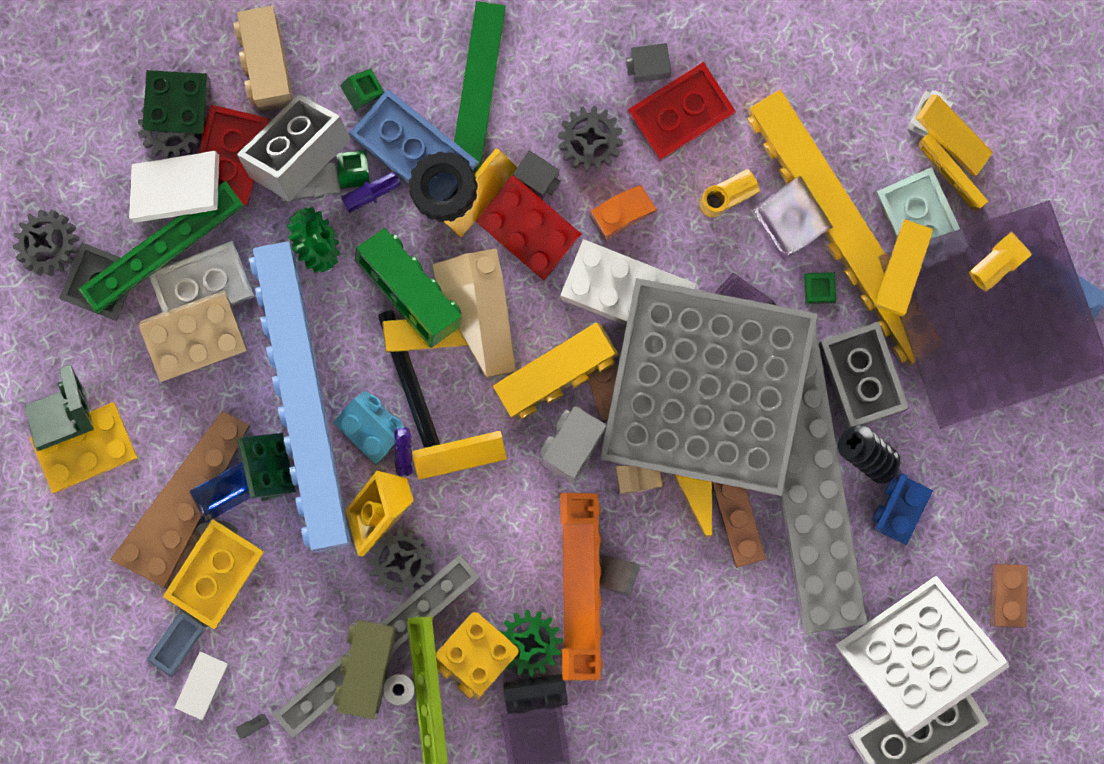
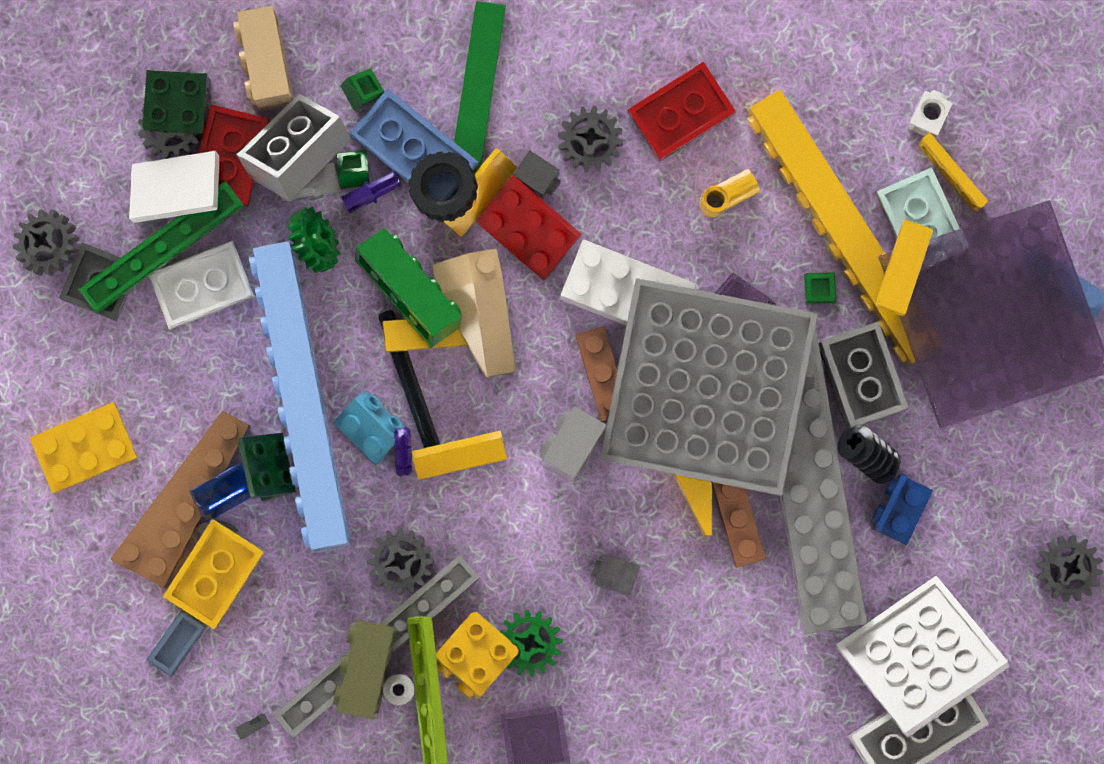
(60, 414): bracket -> none
(193, 336): tan brick -> none
(201, 685): white tile -> none
(377, 509): yellow slope -> none
(535, 694): black bracket -> none
(555, 371): yellow brick -> none
(581, 586): orange bracket -> none
(622, 211): orange slope -> none
(637, 479): tan leg -> none
(649, 63): dark grey brick -> none
(792, 218): clear purple tile -> none
(954, 135): yellow tile -> none
(1004, 258): yellow piece -> none
(1008, 595): nougat brick -> none
(1057, 561): none -> dark grey gear

